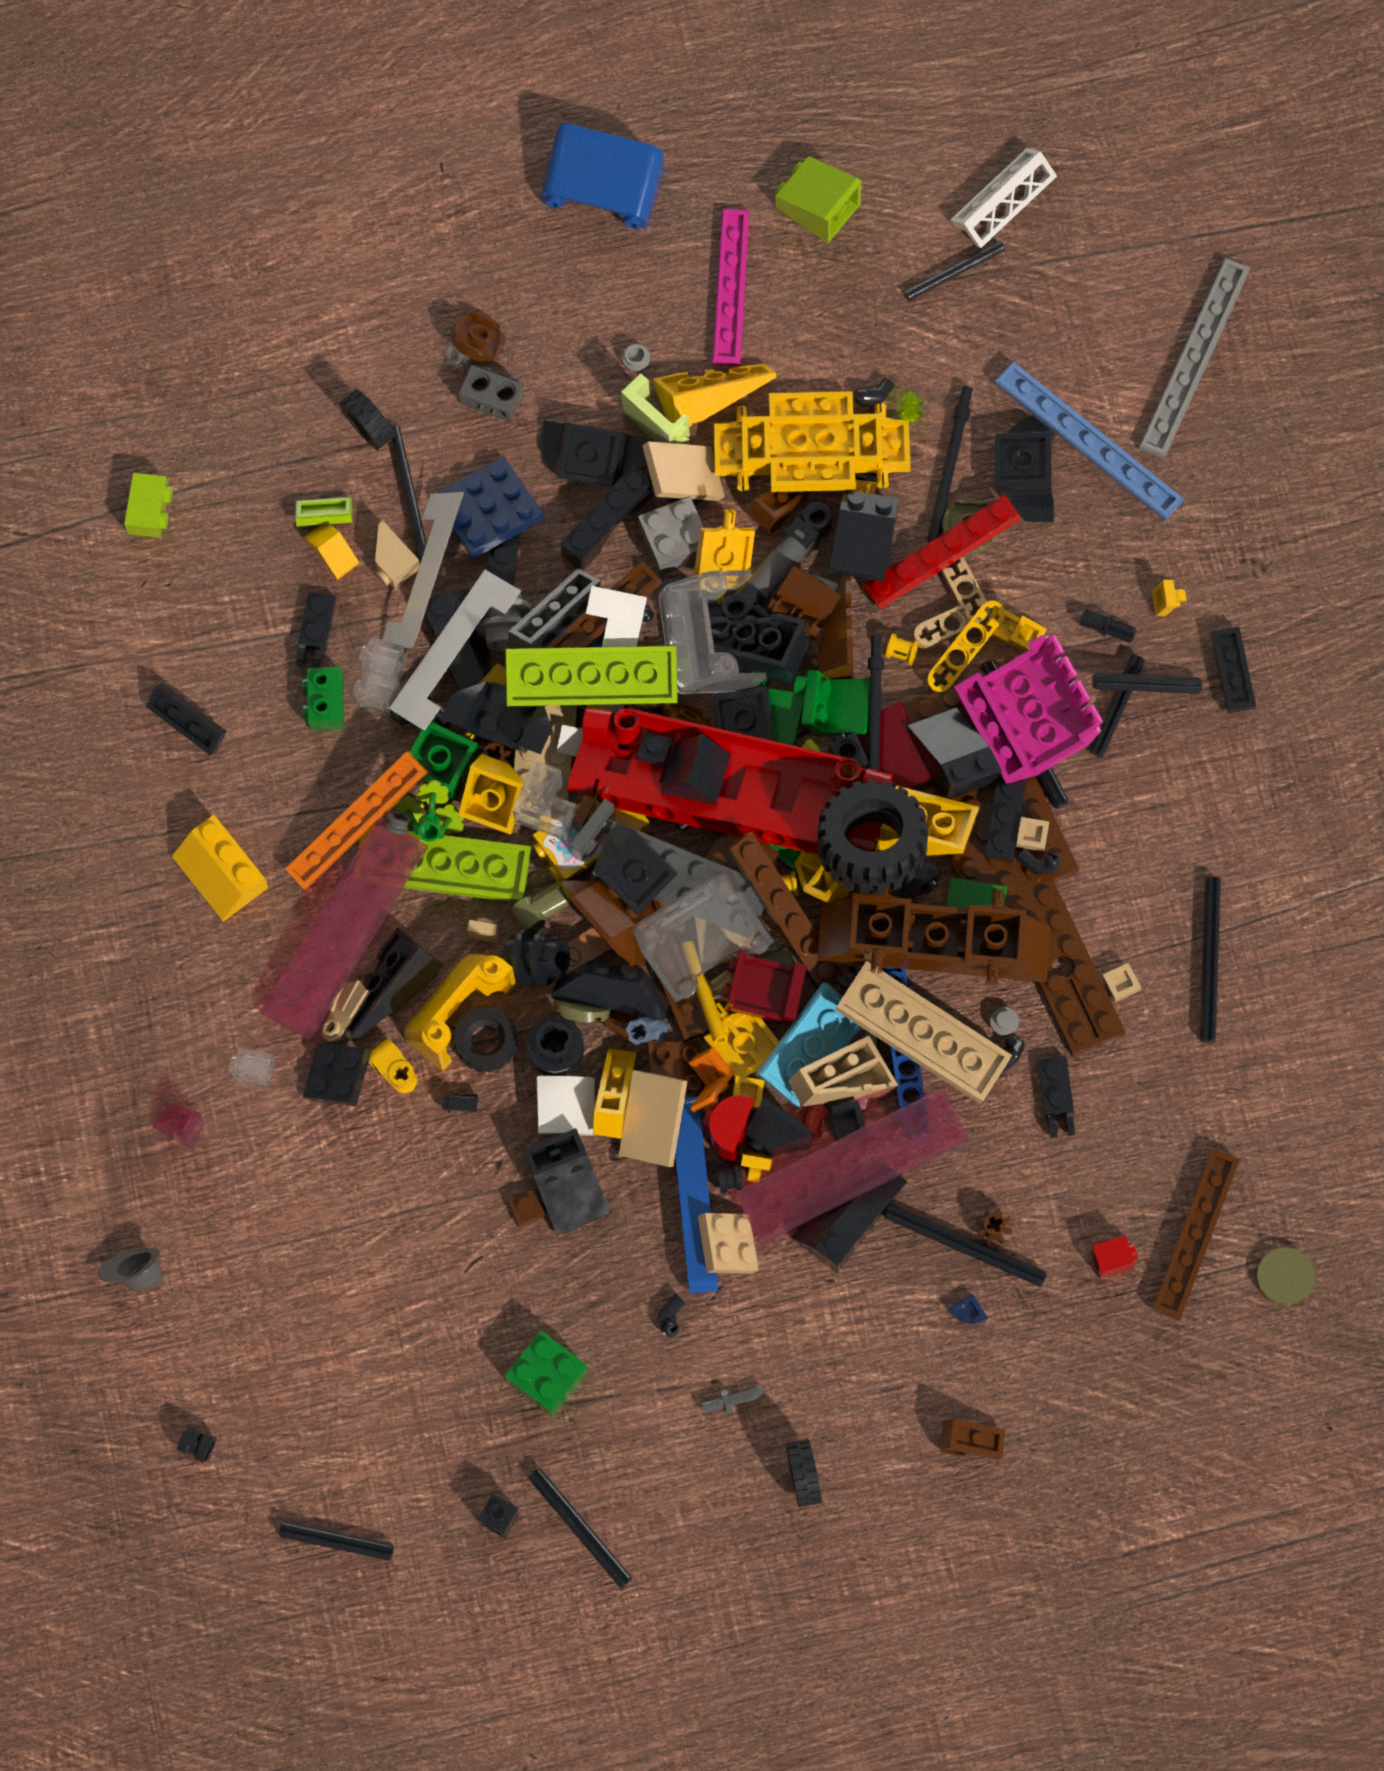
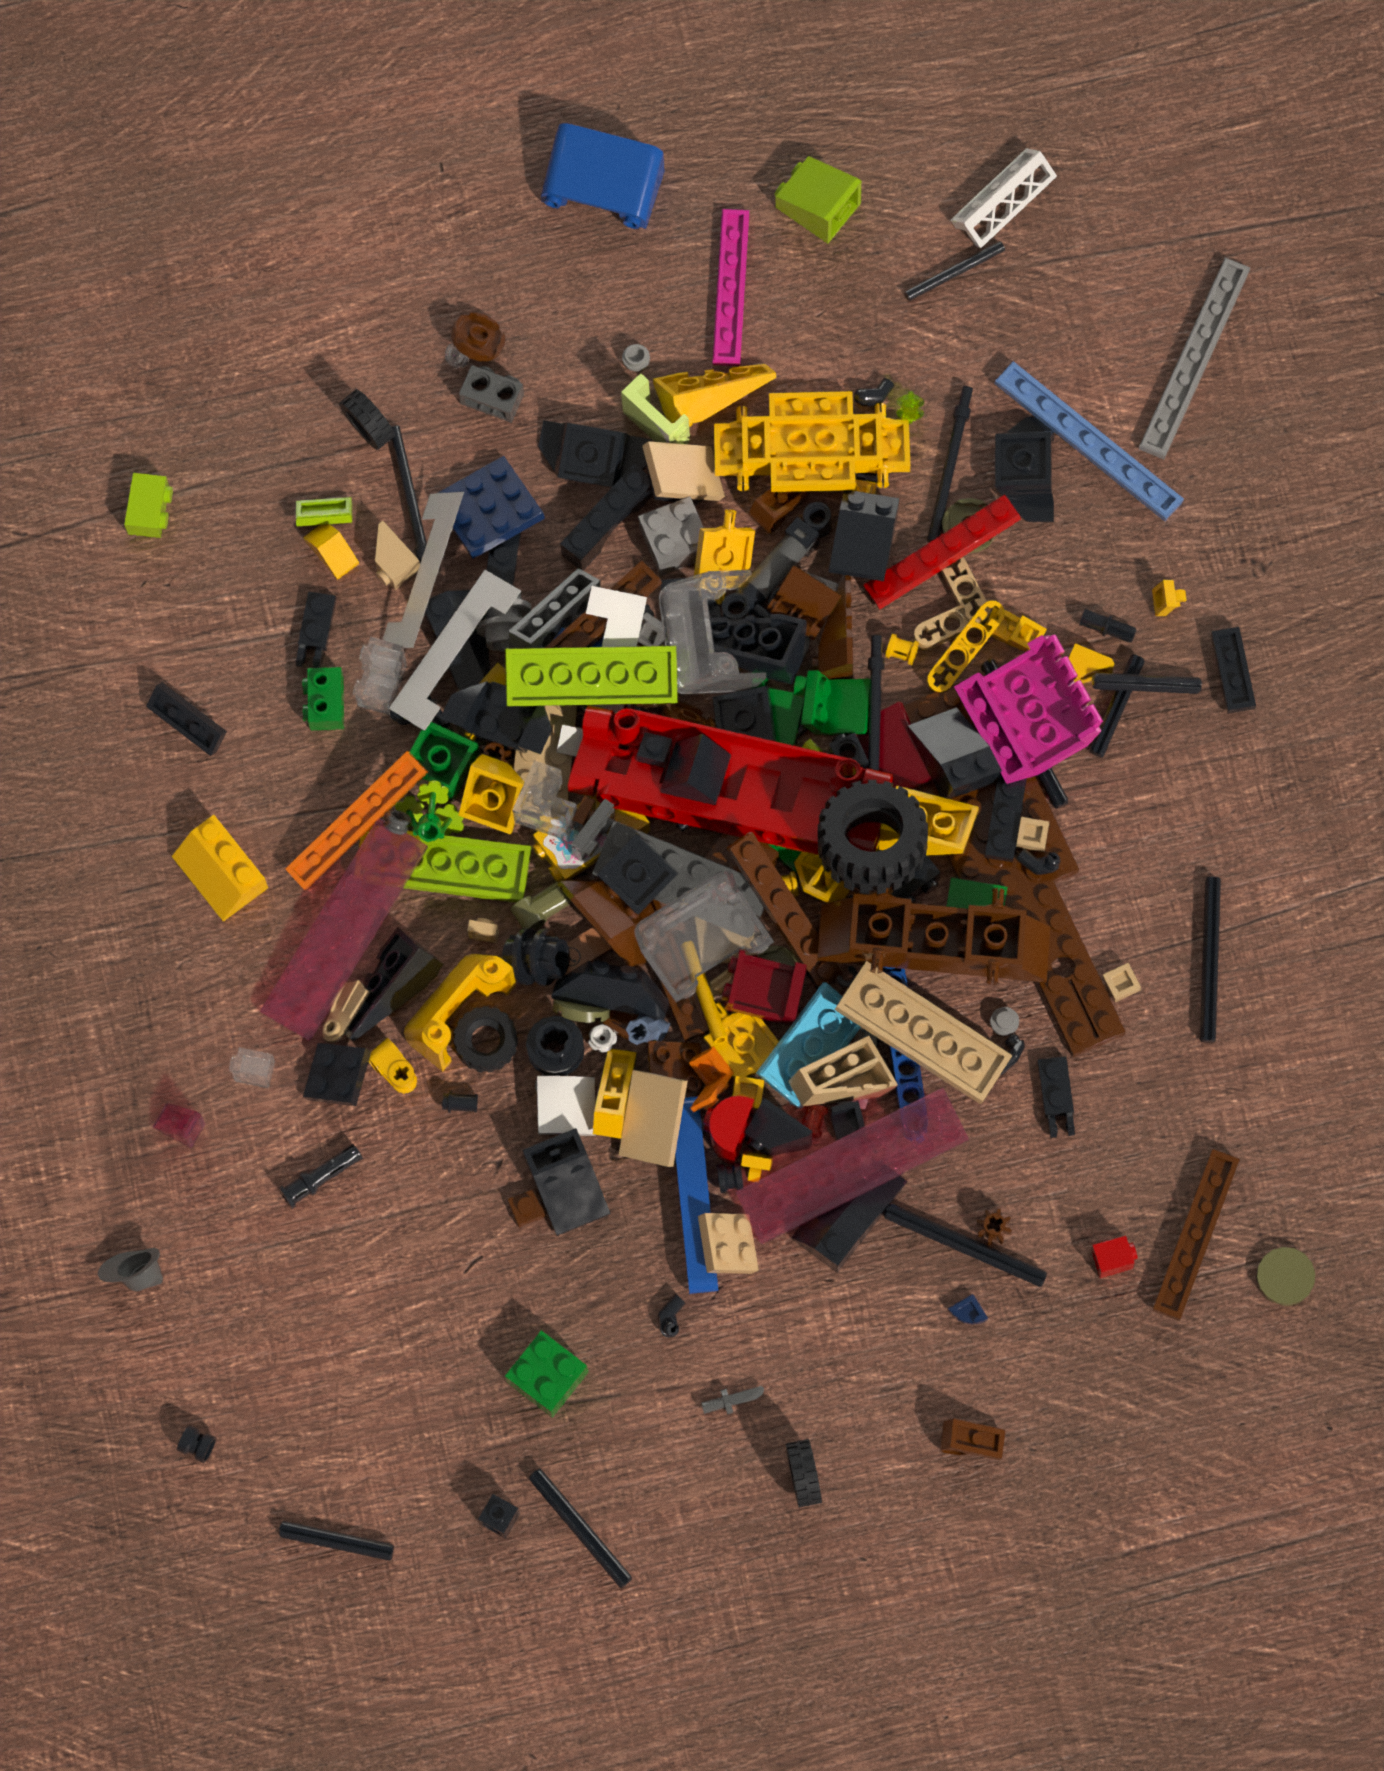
(309, 1182): none -> black pin
(595, 1034): none -> white plate
(651, 631): none -> light grey plate
(1088, 663): none -> yellow slope

